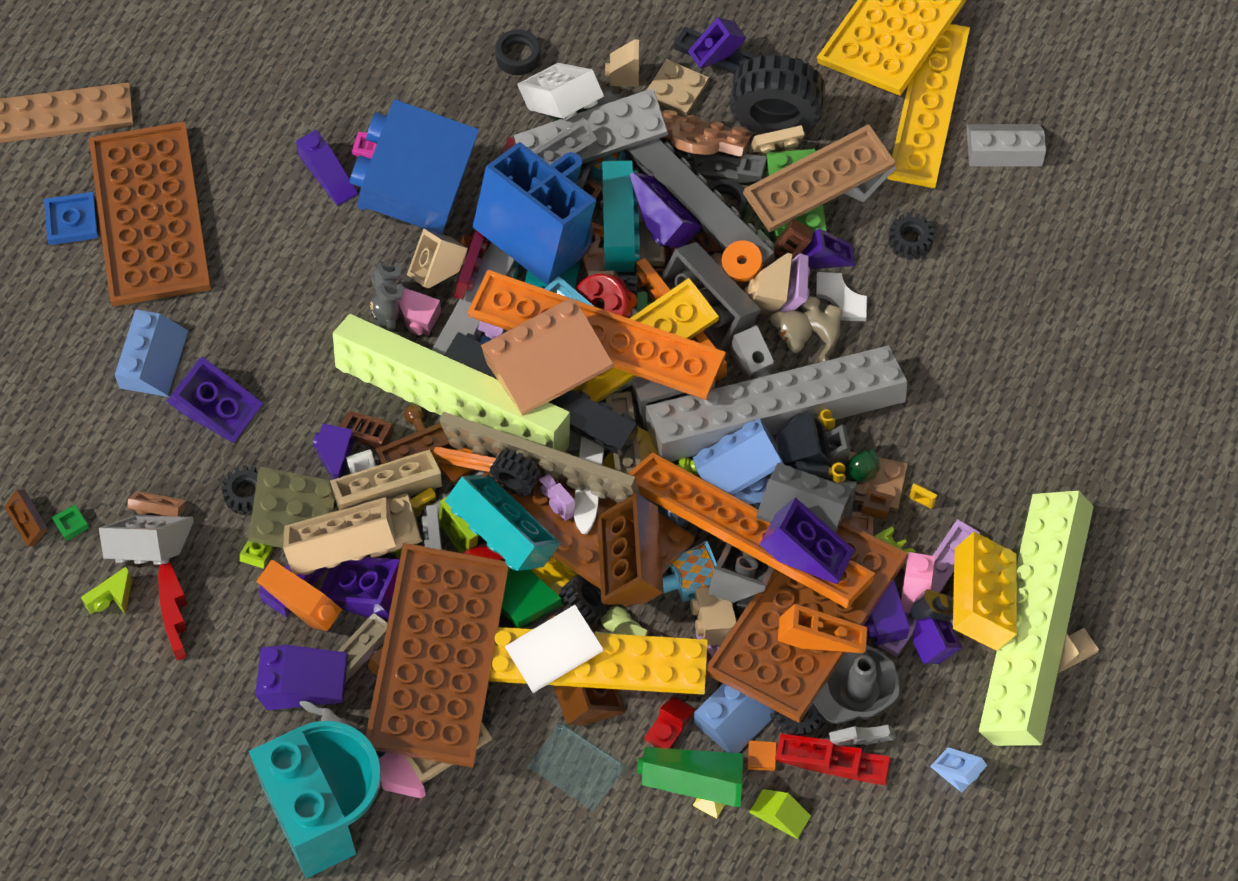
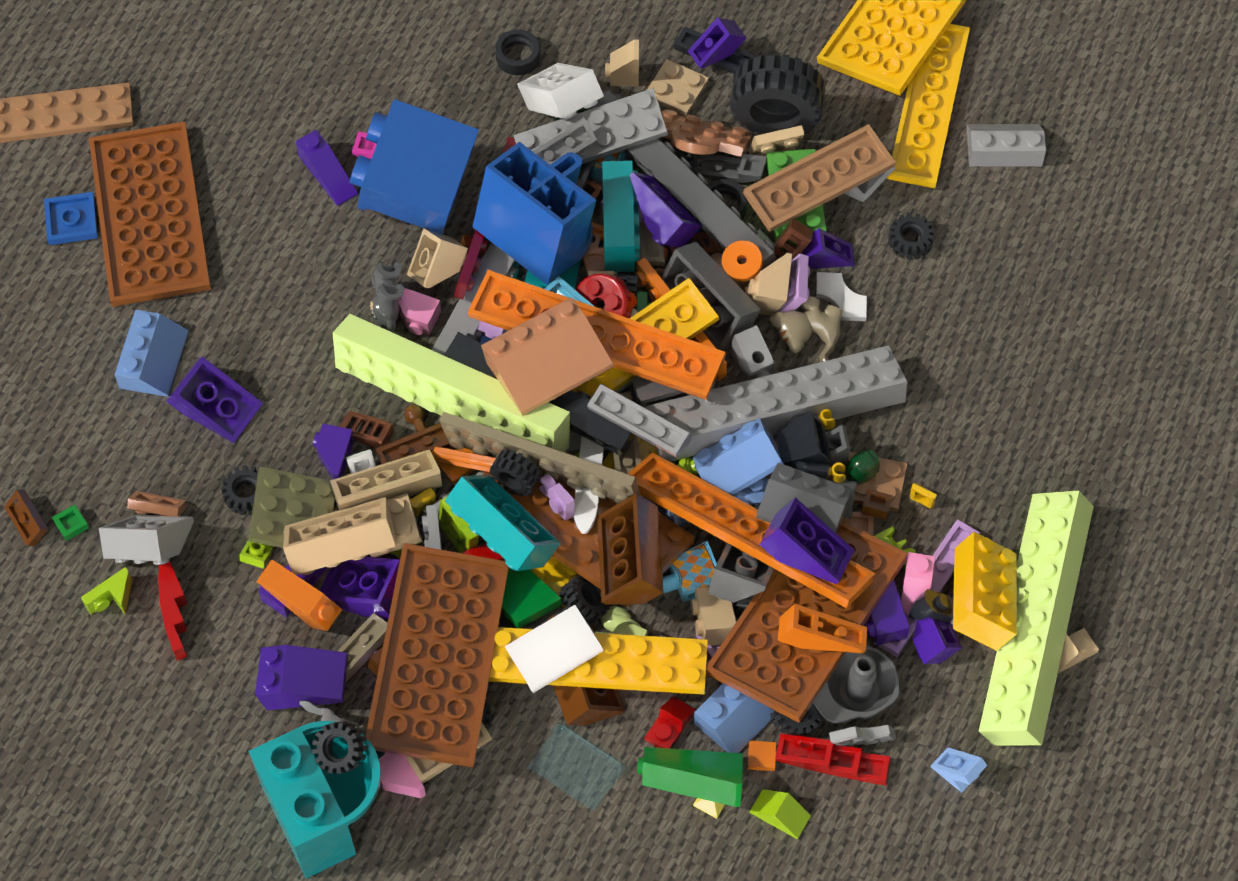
(355, 747): none -> black tyre
(639, 421): none -> light grey hinge

